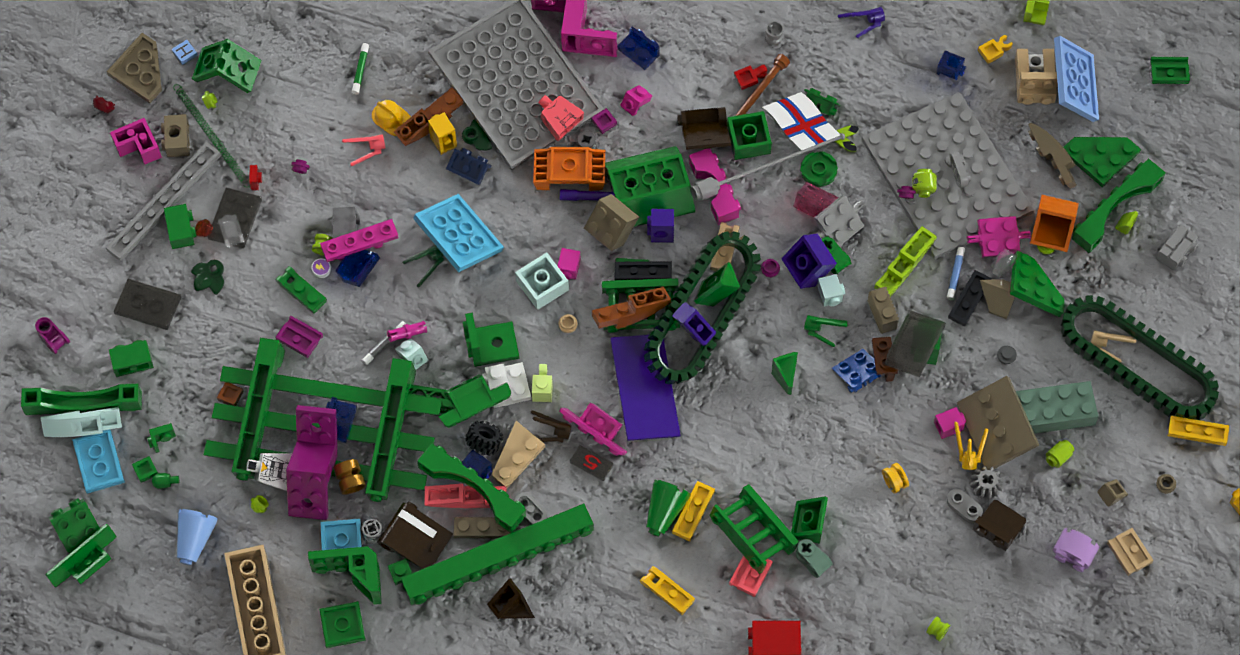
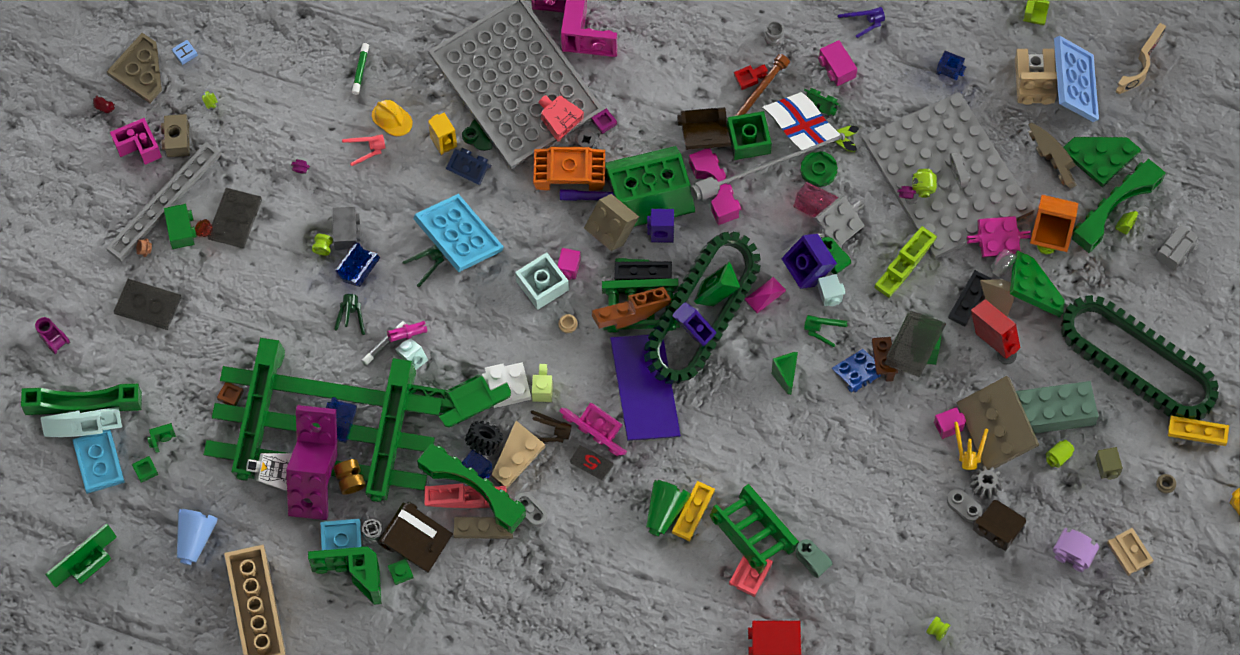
(74, 524): green bracket -> none
(131, 358): green brick -> none
(143, 247): none -> nougat plate
(164, 480): green cylinder -> none
(206, 278): dark green plate -> none
(210, 130): green piece -> none
(223, 60): green bracket -> none
(231, 230): clear brick -> none
(255, 177): red plate -> none
(259, 504): lime plate -> none
(299, 336): magenta plate -> none
(301, 290): green plate -> none
(321, 268): tile -> none
(342, 624): green plate -> none
(349, 305): none -> dark green plant
(359, 240): dark pink plate -> none
(417, 125): dark orange slope -> none
(480, 341): green bracket -> none
(497, 554): green brick -> none
(510, 603): dark brown slope -> none
(634, 99): dark pink bracket -> none
(639, 48): clear blue bracket -> none
(667, 590): yellow plate -> none
(724, 253): tan plate -> none
(765, 295): none -> dark pink slope
(770, 268): magenta plate -> none
(809, 519): green slope -> none
(837, 63): none -> dark pink brick
(883, 310): dark tan brick -> none
(895, 477): yellow wheel -> none
(955, 273): medium blue bar -> none
(993, 50): yellow plate -> none
(995, 329): none -> red brick
(1100, 339): tan plant -> none
(1109, 463): none -> olive brick
(1112, 492): dark tan slope -> none
(1127, 83): none -> tan piece
(1170, 70): green plate -> none

